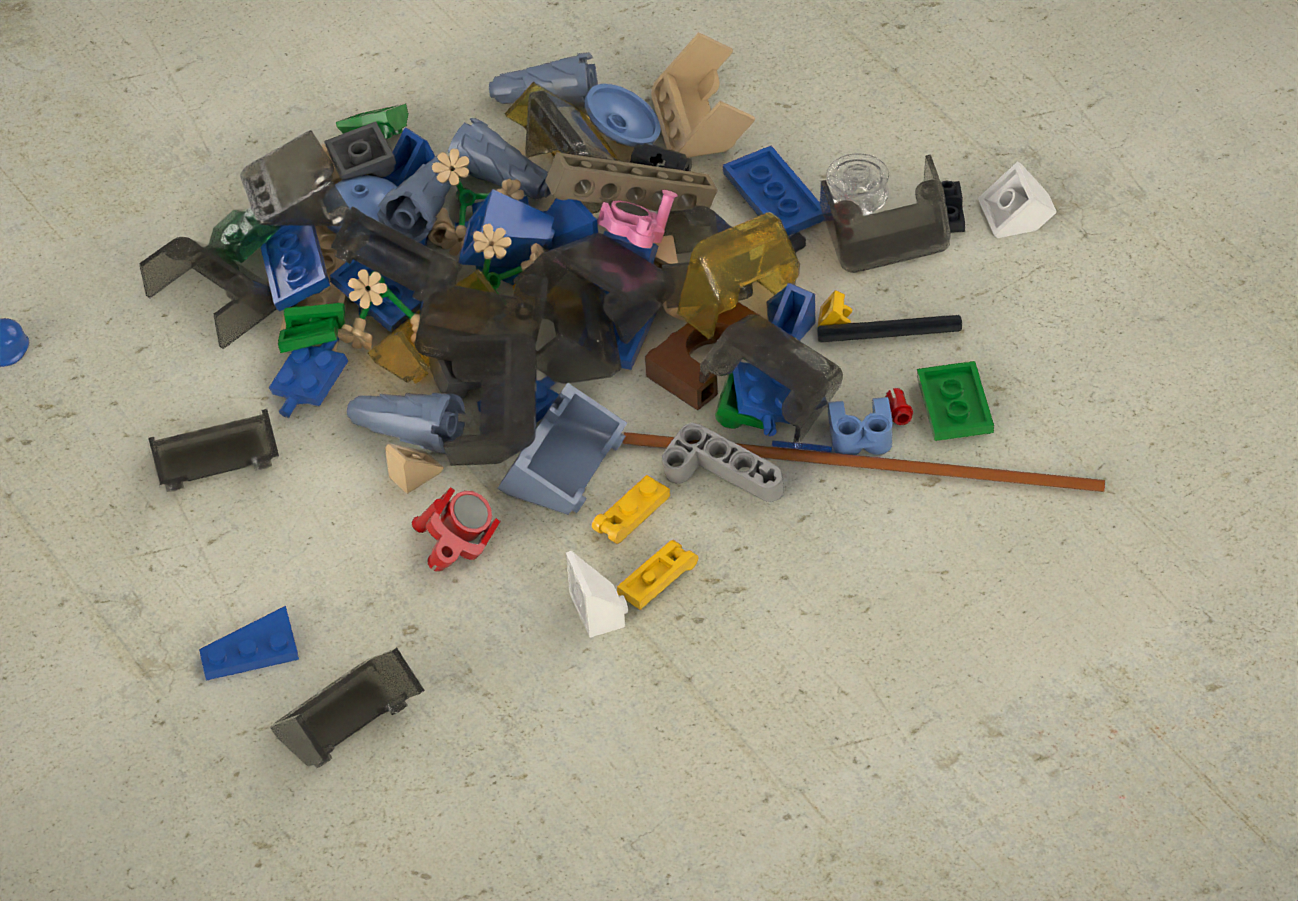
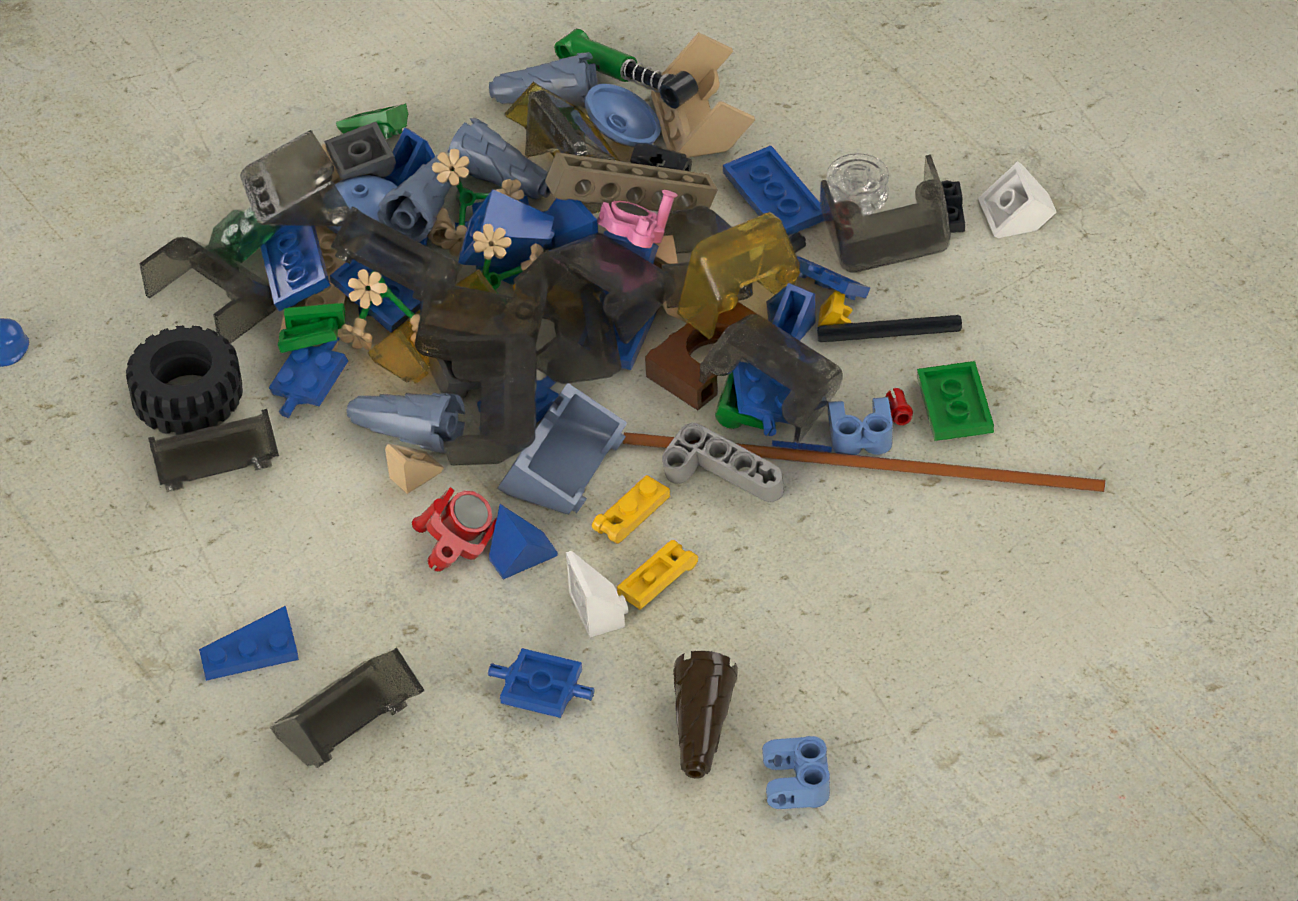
(181, 354): none -> black tyre
(517, 544): none -> blue slope
(541, 682): none -> blue plate
(672, 88): none -> piece
(702, 703): none -> dark brown cone
(812, 779): none -> medium blue piece
(829, 279): none -> blue wing

